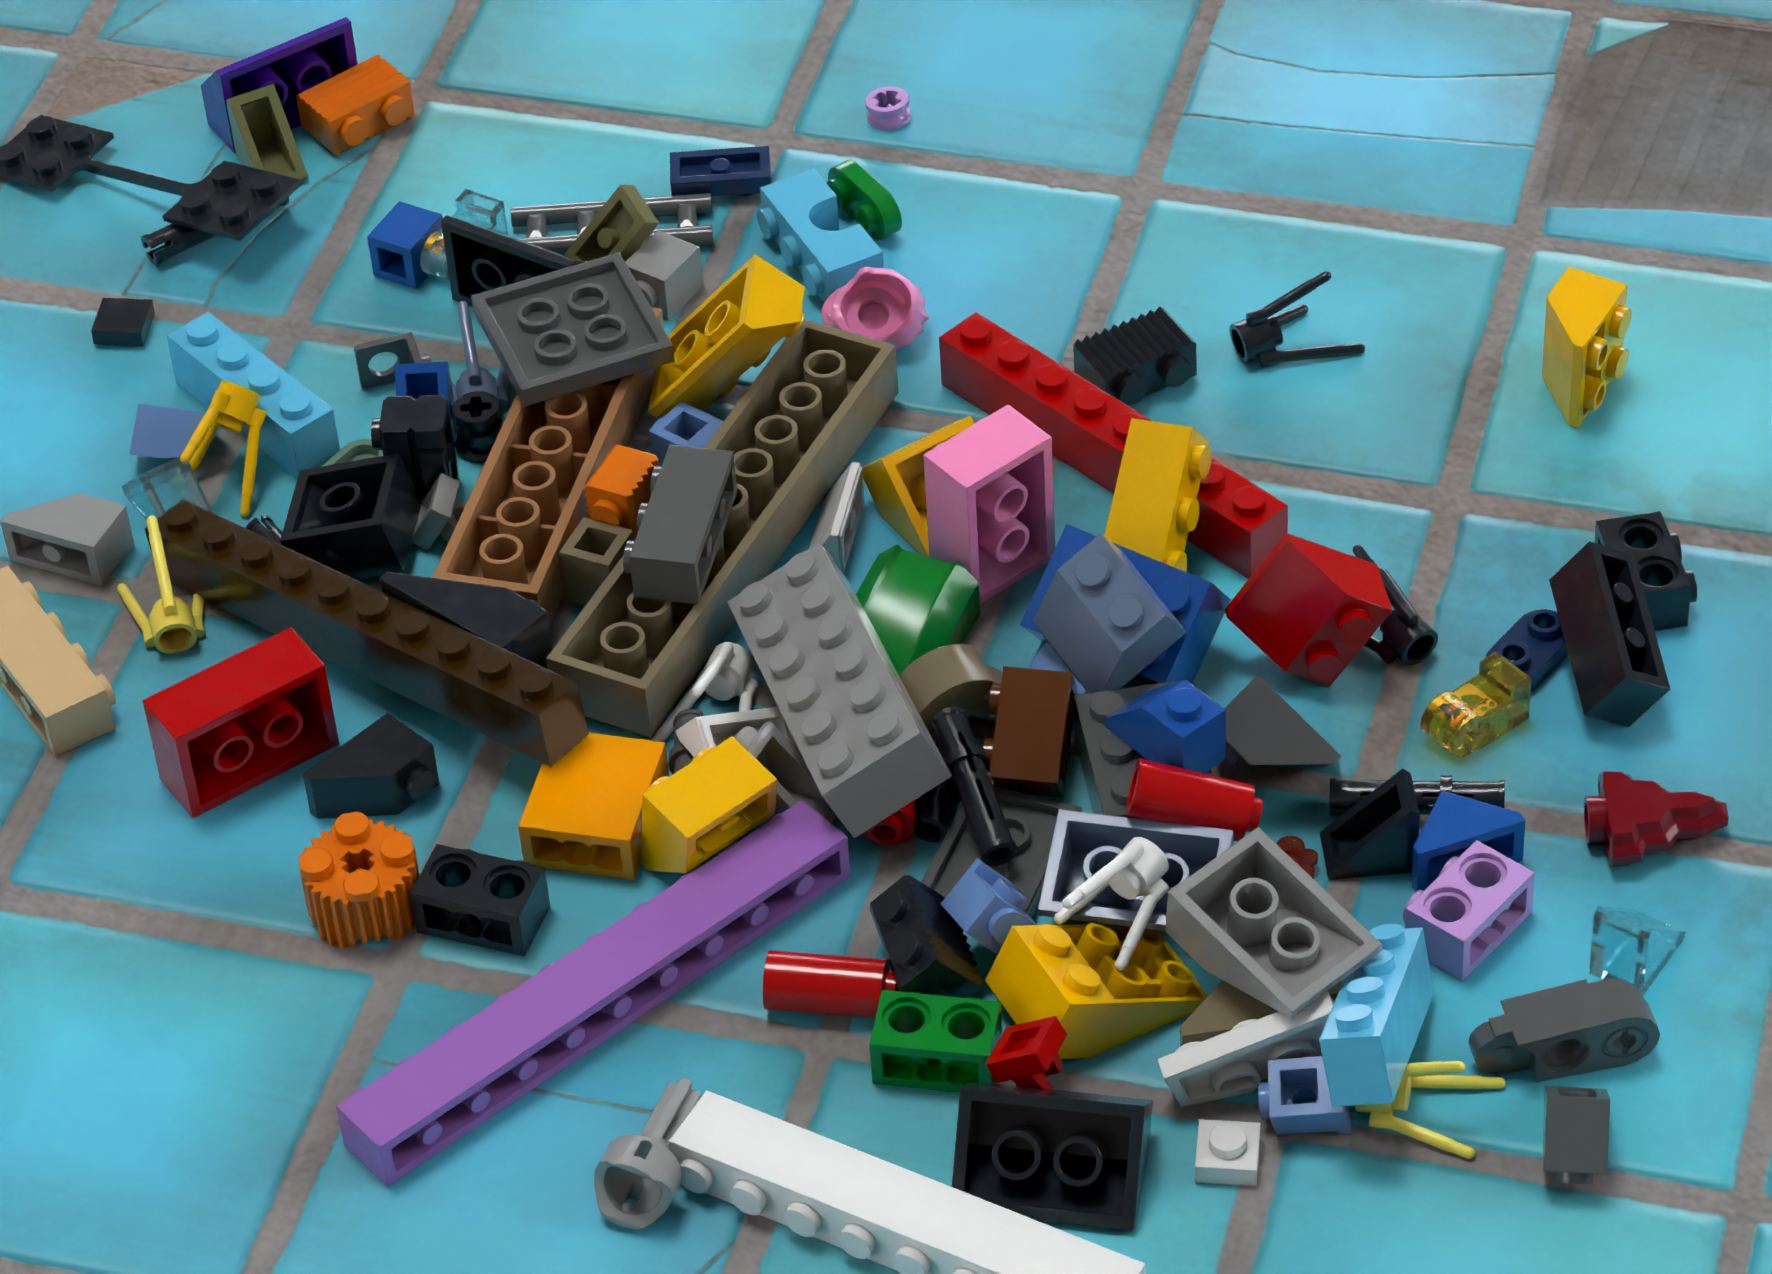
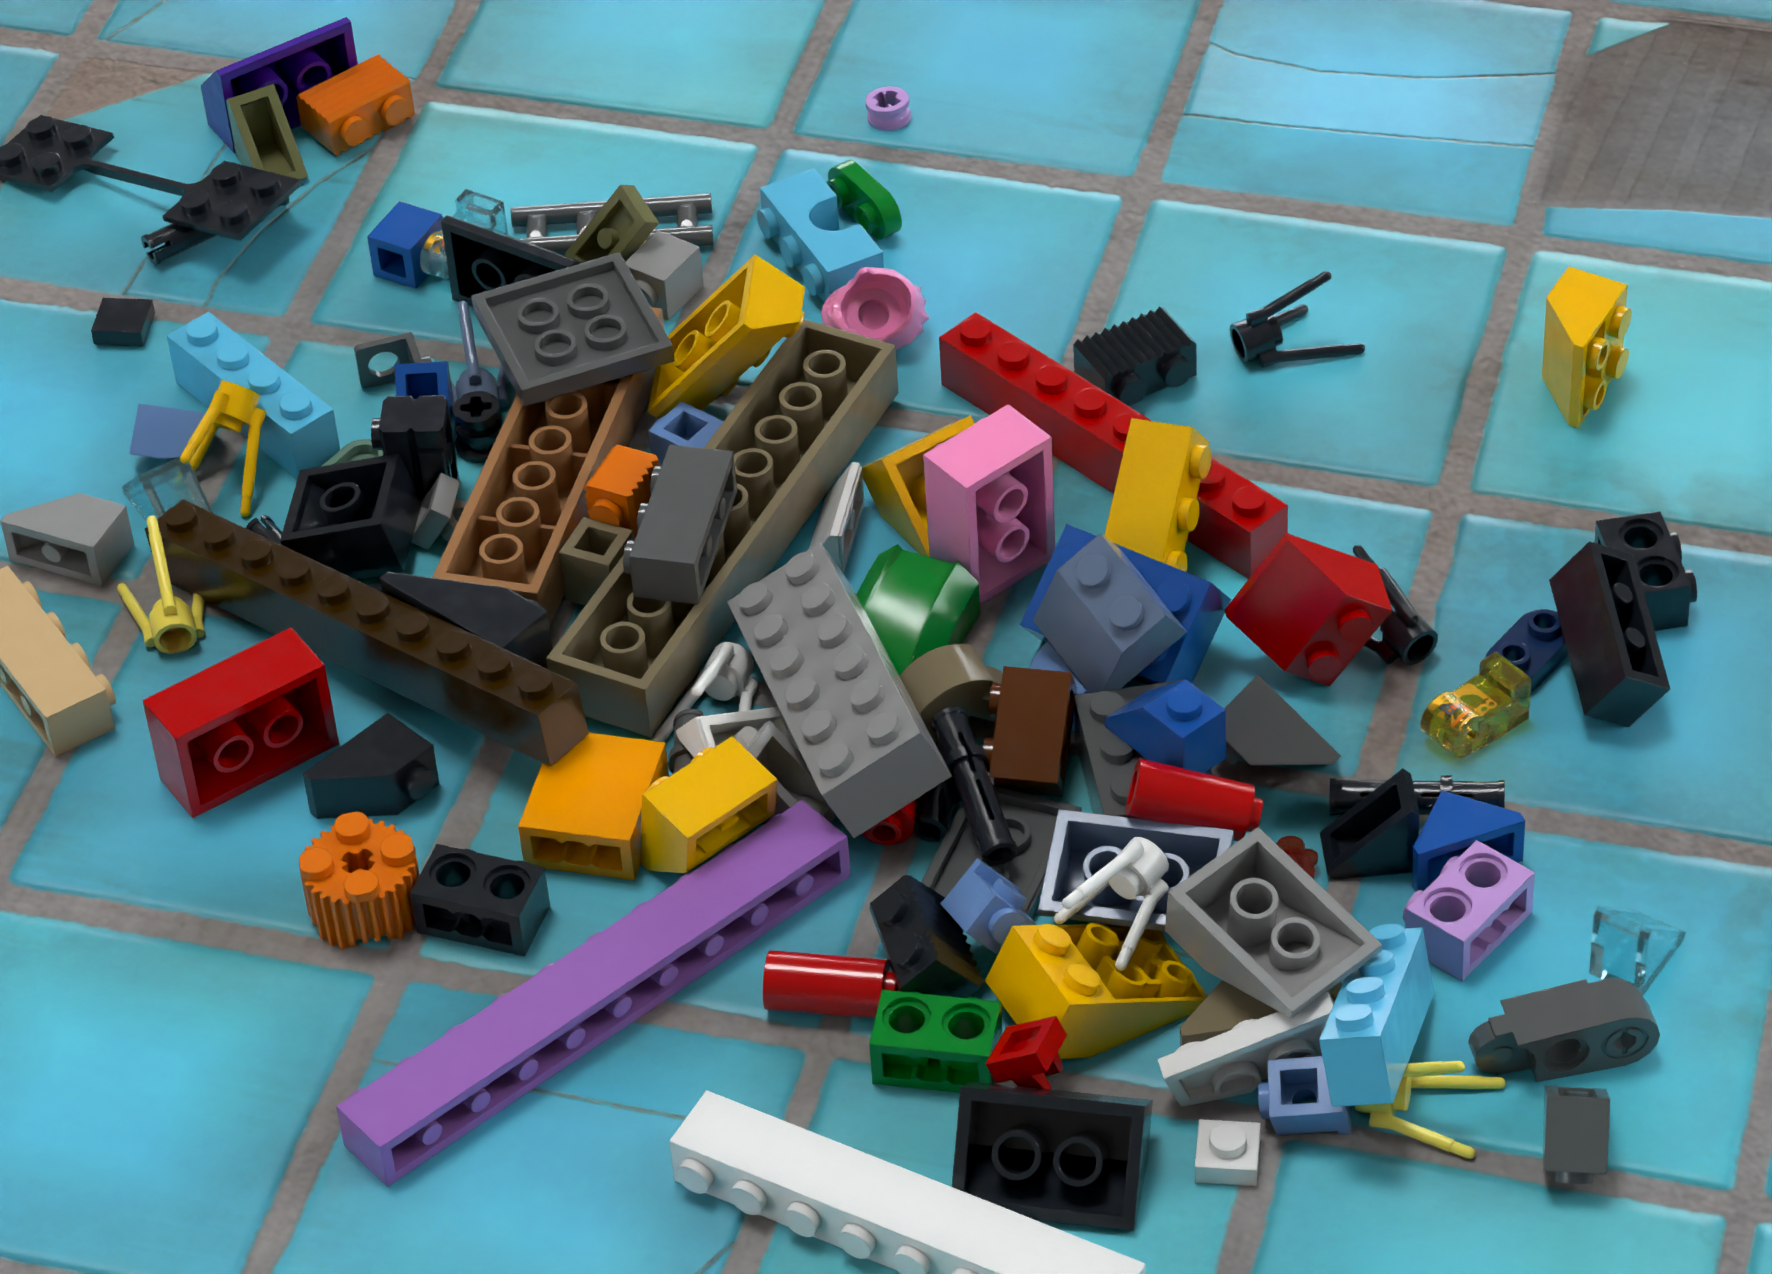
(643, 1164): light grey piece -> none
(720, 171): dark blue plate -> none
(1646, 818): dark red rock -> none

